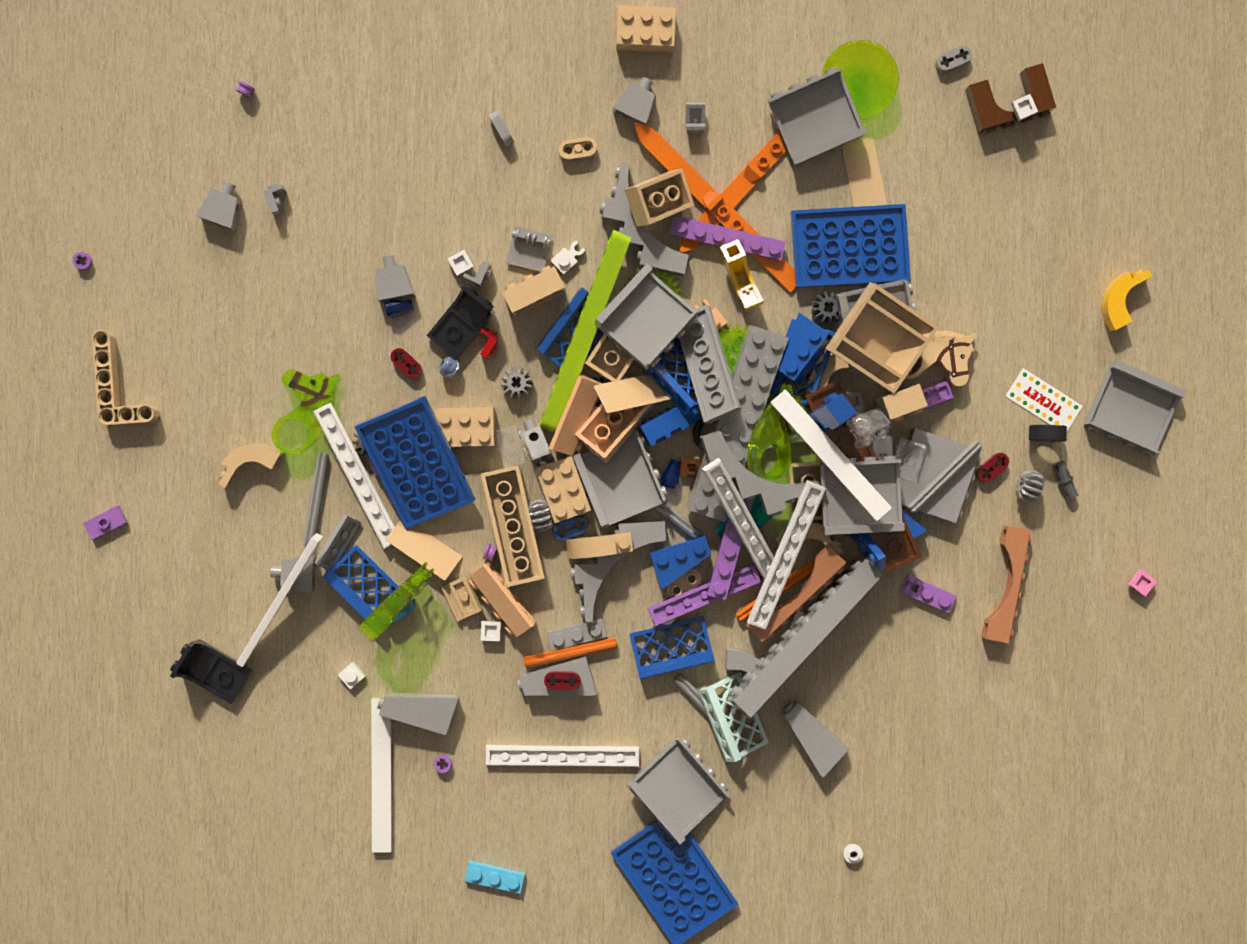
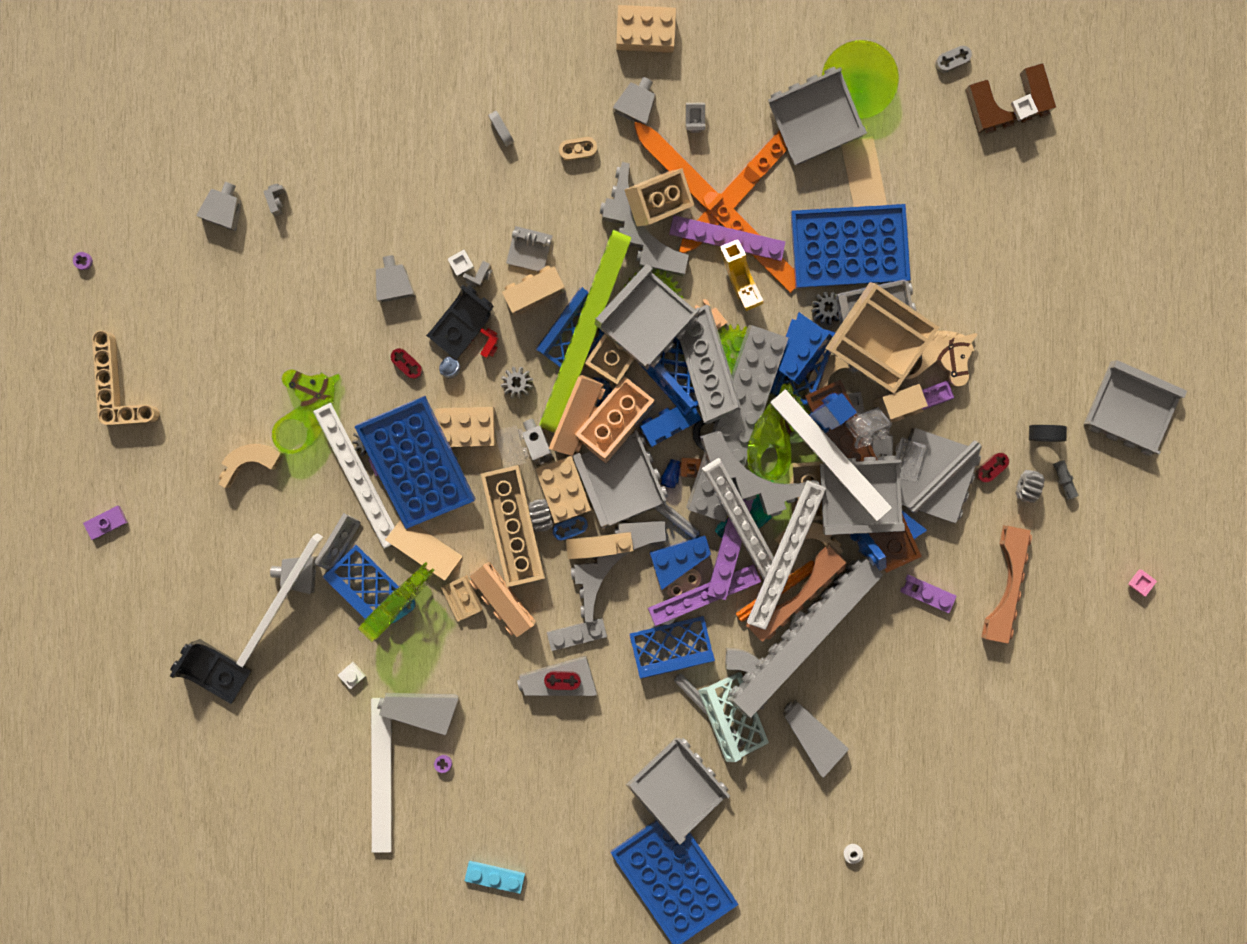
(245, 89): medium lavender bush -> none
(316, 497): light grey axle -> none
(398, 307): clear blue cone -> none
(490, 552): medium lavender bush -> none
(490, 630): white plate -> none
(562, 756): white tile -> none
(566, 259): white plate -> none
(570, 652): orange axle -> none
(629, 393): tan sticker -> none
(1043, 400): white sticker -> none
(1113, 303): yellow arch -> none

